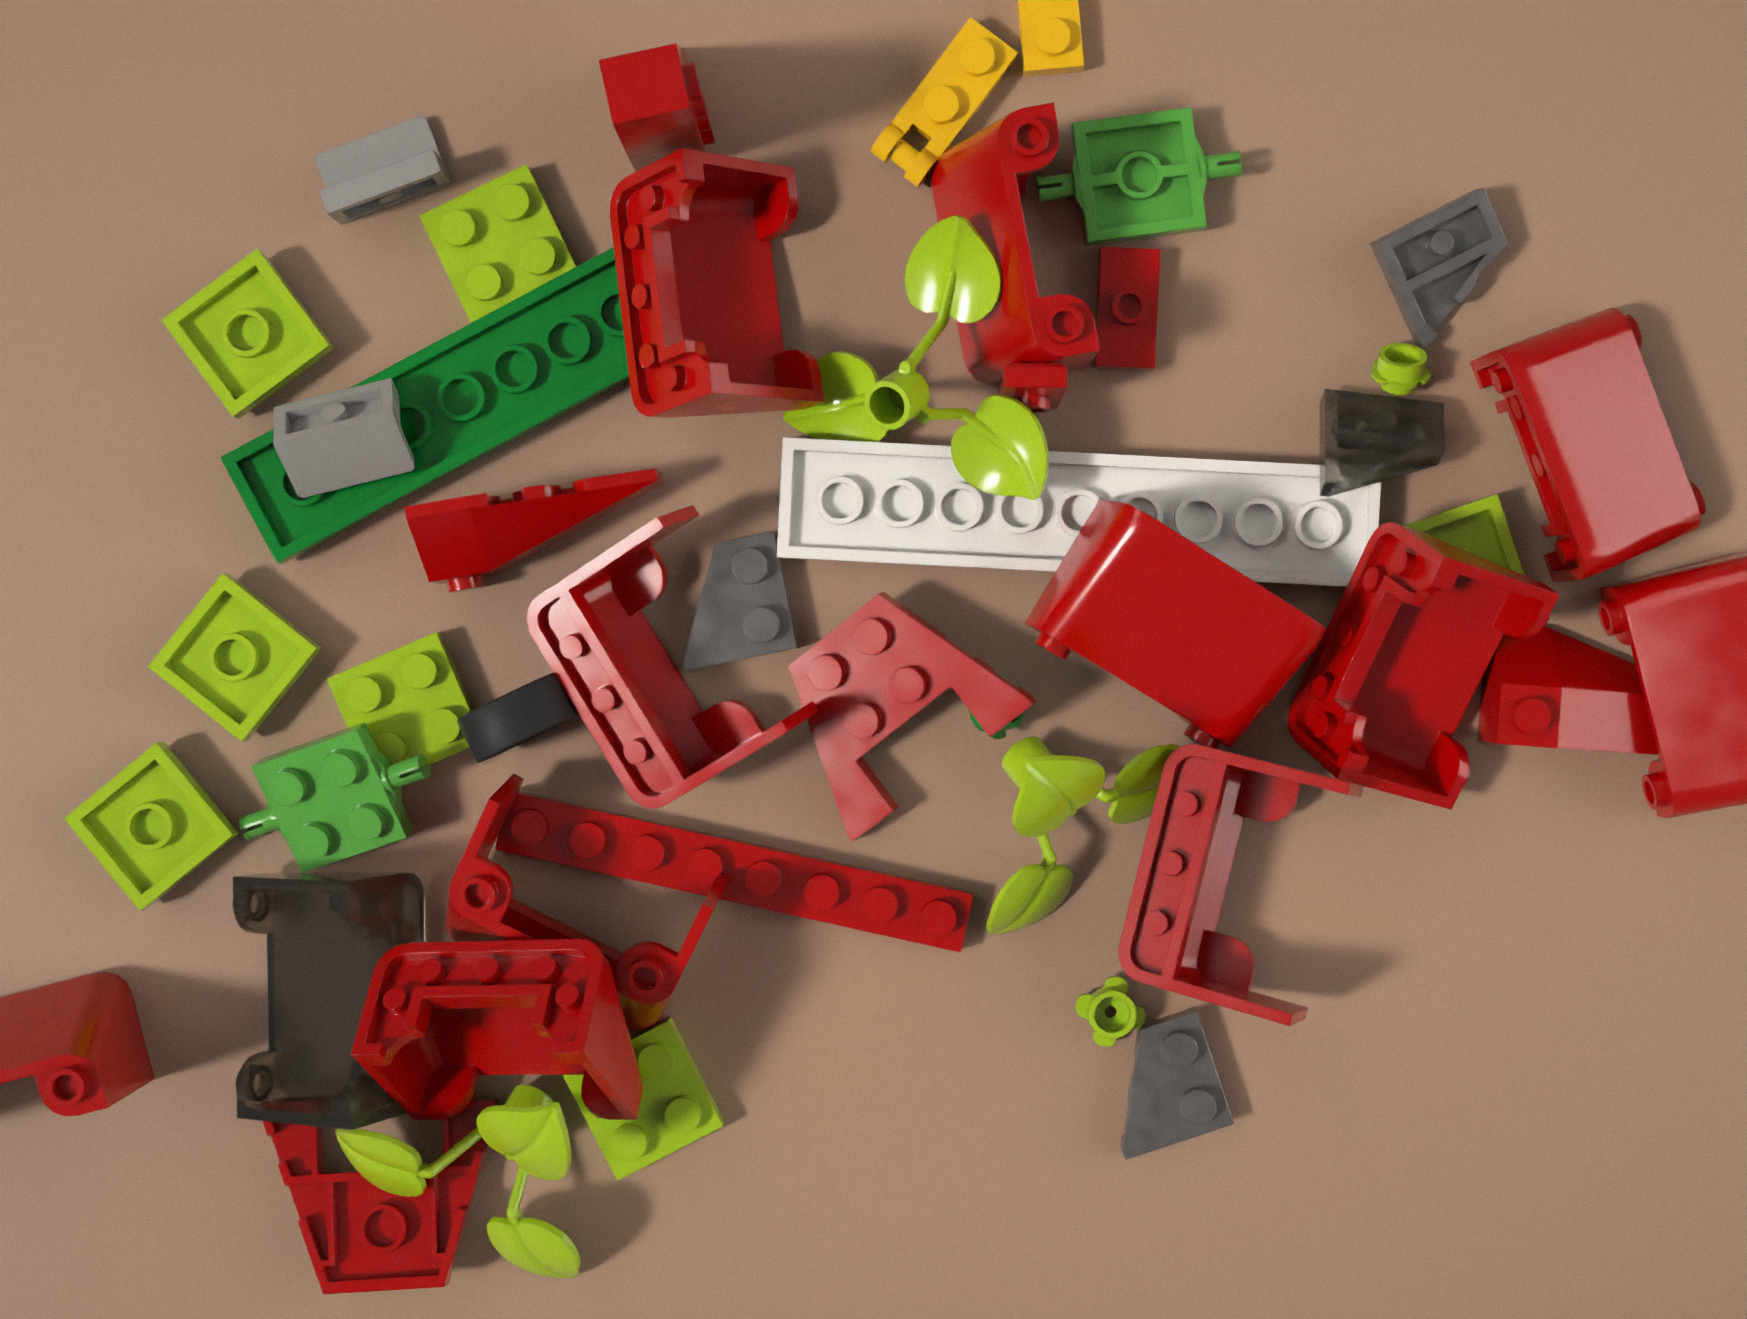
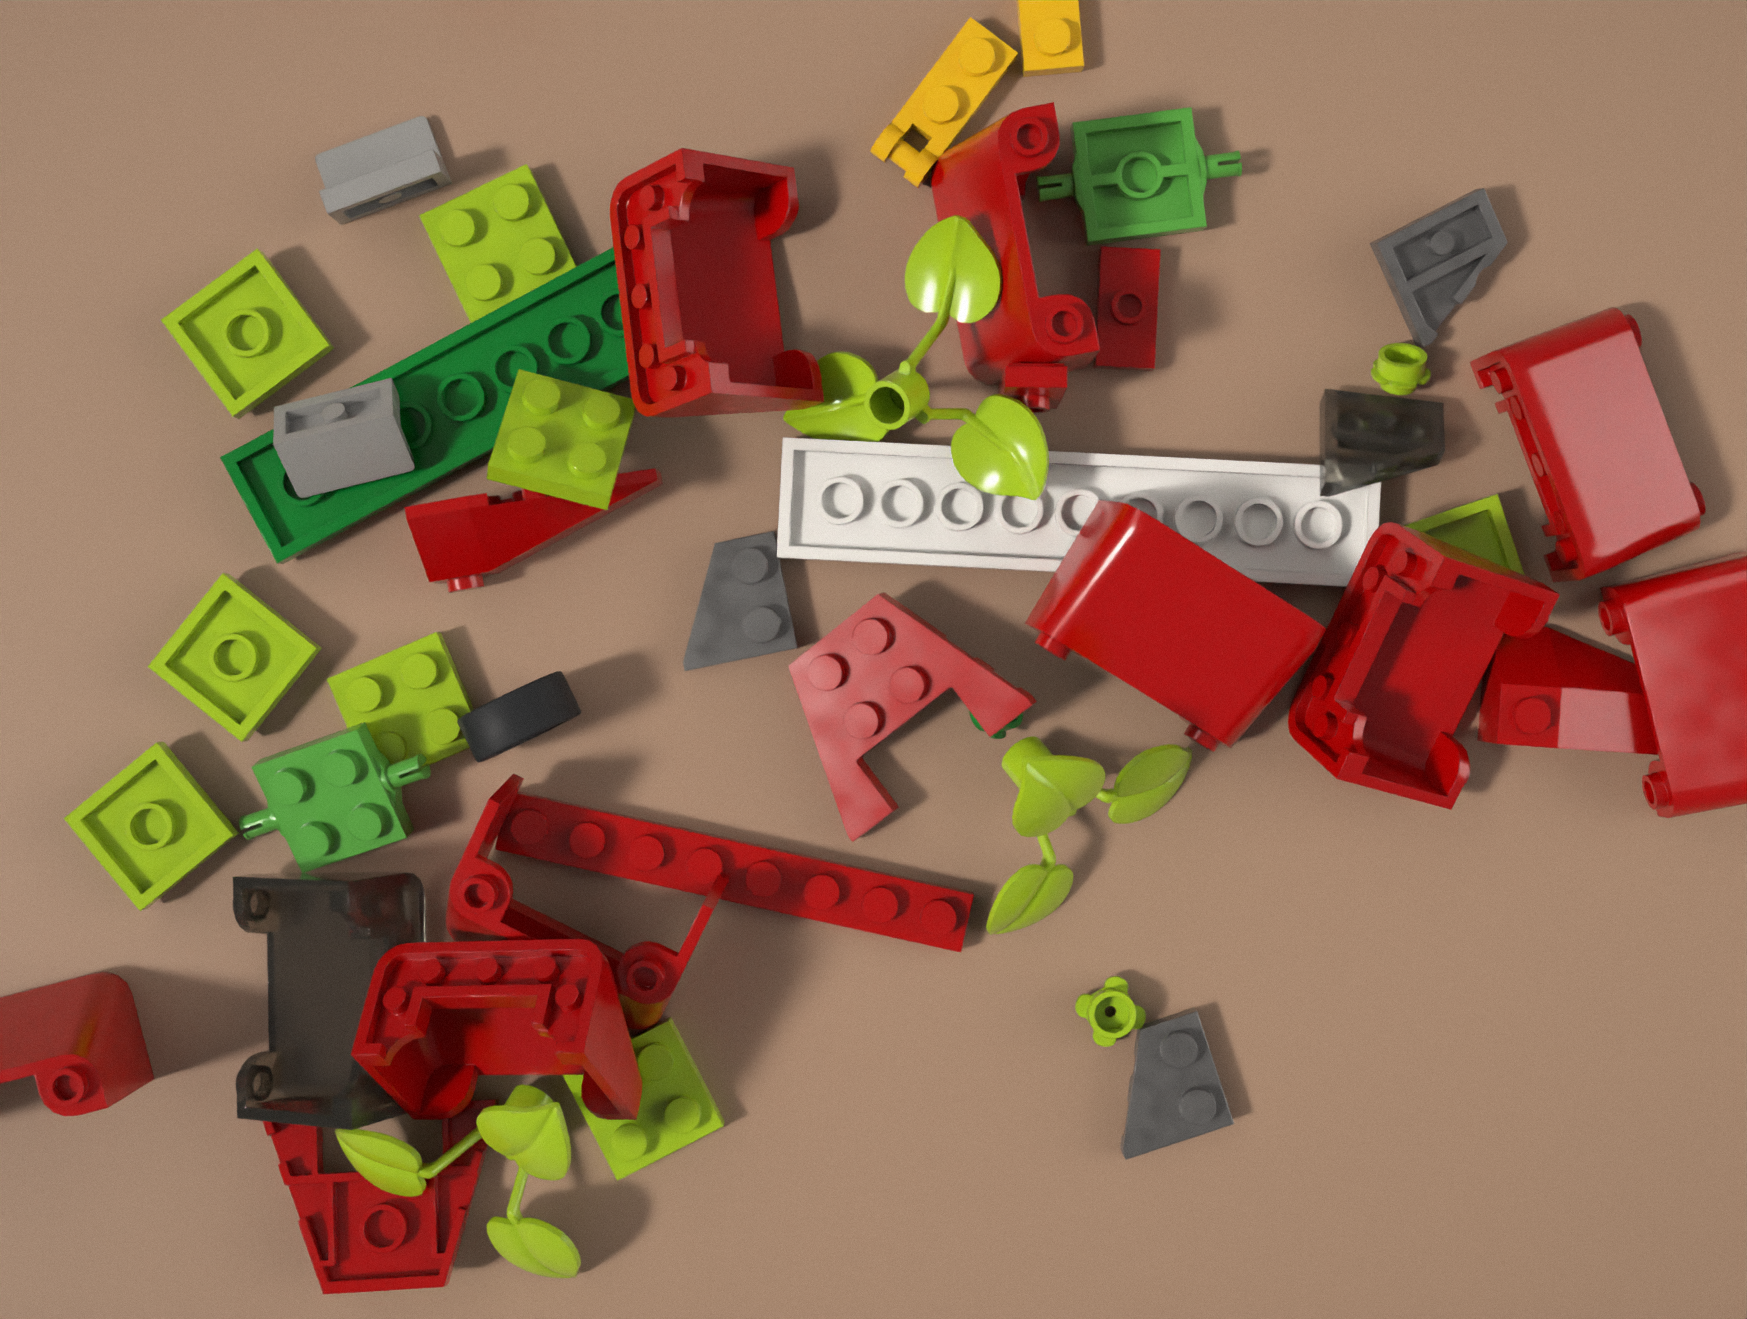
(561, 439): none -> lime plate
(627, 682): red windscreen -> none
(656, 103): red wedge -> none
(1186, 870): red windscreen -> none

